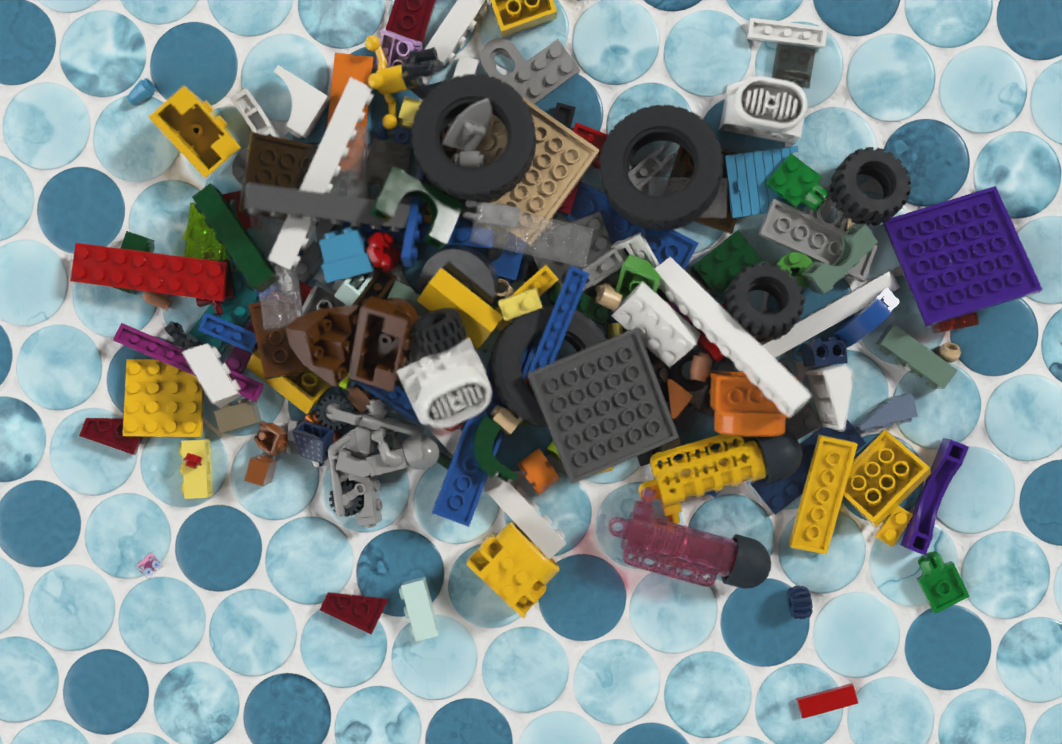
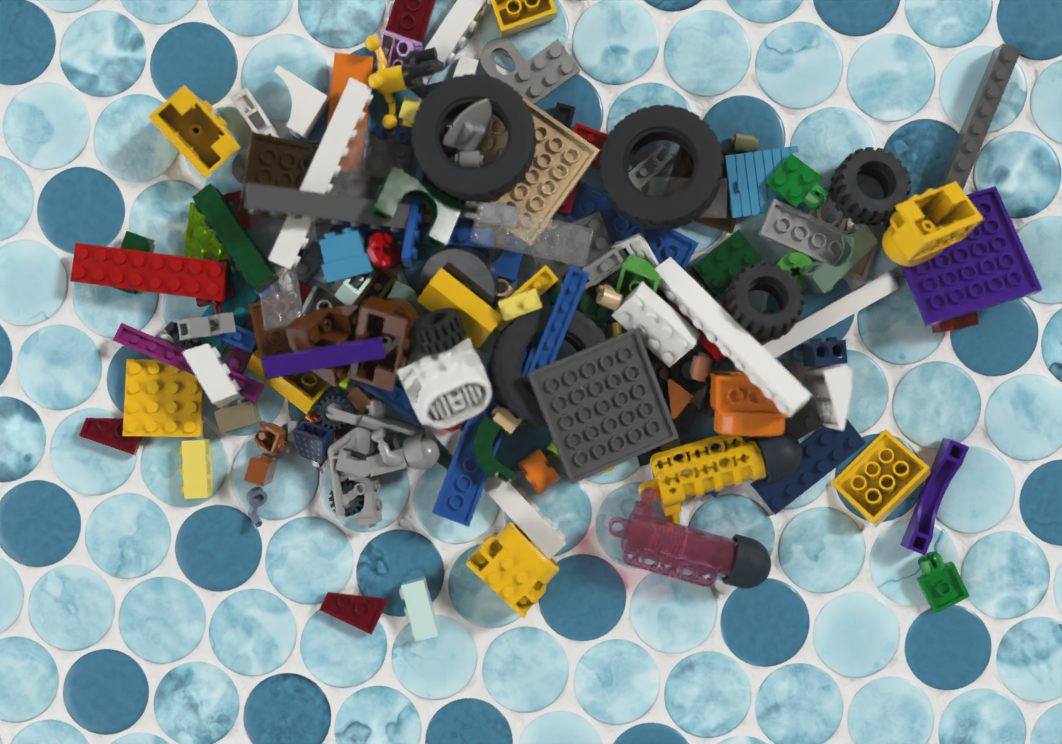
(141, 92): dark azure cone -> none
(149, 565): clear tile -> none
(157, 299): nougat cone -> none
(192, 460): red plate -> none
(206, 326): none -> light grey brick
(256, 497): none -> sand blue plate
(324, 357): none -> dark purple tile
(526, 270): black plate -> none
(743, 143): none -> olive brick
(765, 109): white brick -> none
(787, 33): white plate -> none
(793, 64): clear smoke plate -> none
(799, 602): dark blue gear -> none
(822, 494): yellow plate -> none
(827, 700): red tile -> none
(867, 319): blue arch -> none
(893, 409): sand blue slope -> none
(894, 526): yellow plate -> none
(916, 357): sand green brick -> none
(929, 225): none -> yellow brick
(949, 352): tan piece -> none
(980, 116): none -> dark grey brick

